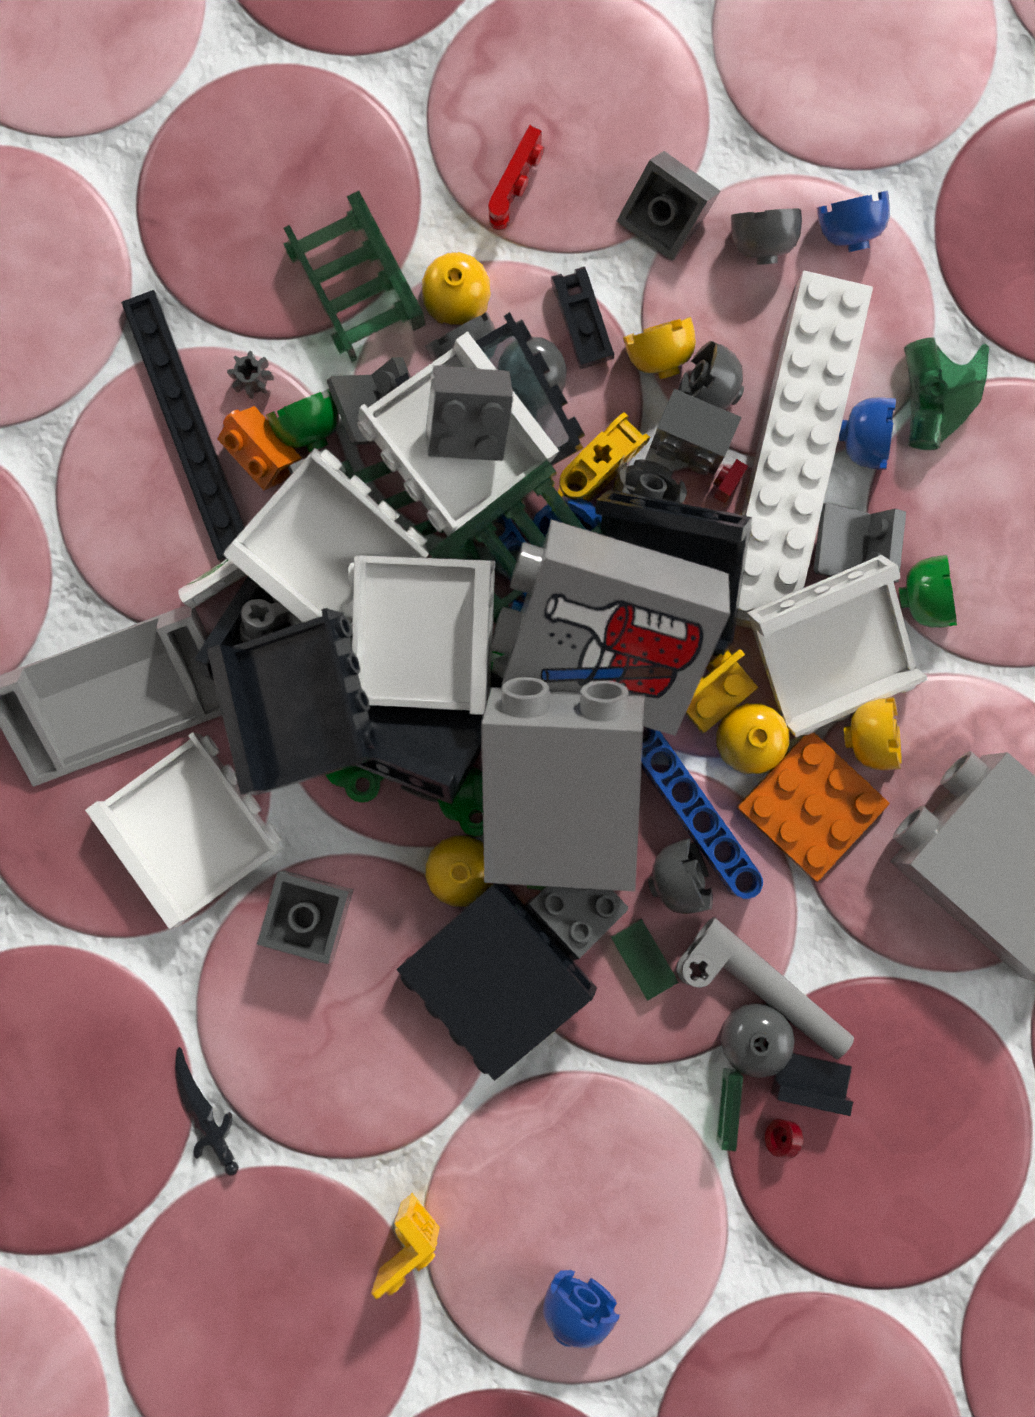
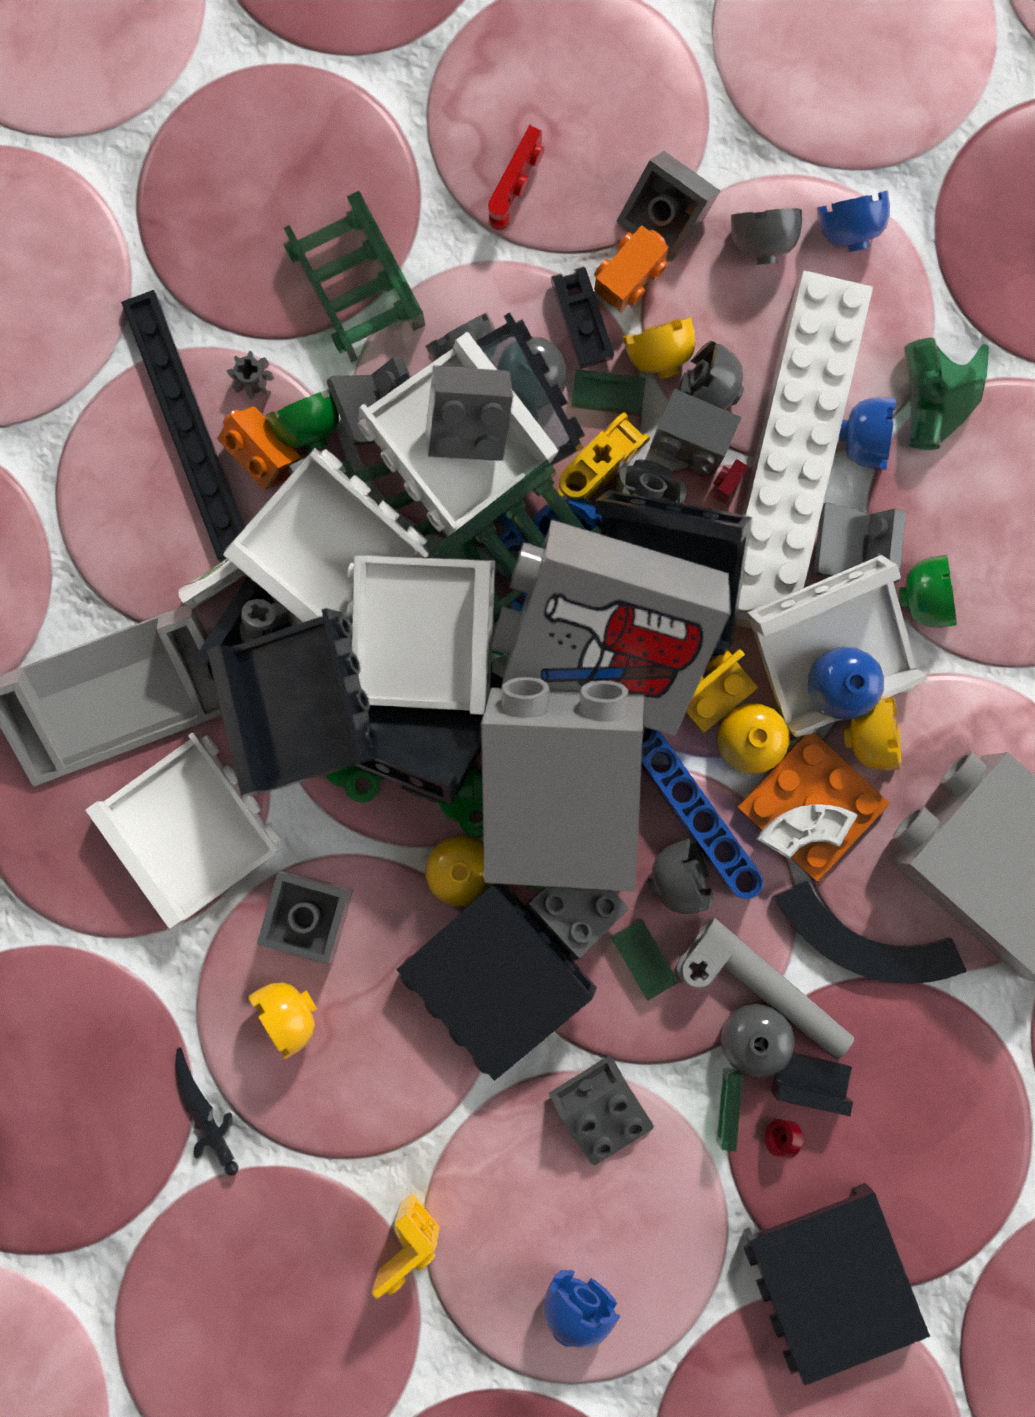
(285, 1016): none -> yellow cylinder
(455, 288): yellow cylinder -> none
(601, 1110): none -> dark grey bracket
(608, 392): none -> clear green tile
(638, 260): none -> orange brick
(806, 825): none -> white tile
(836, 1287): none -> black panel
(846, 683): none -> blue cylinder
(863, 956): none -> black tile

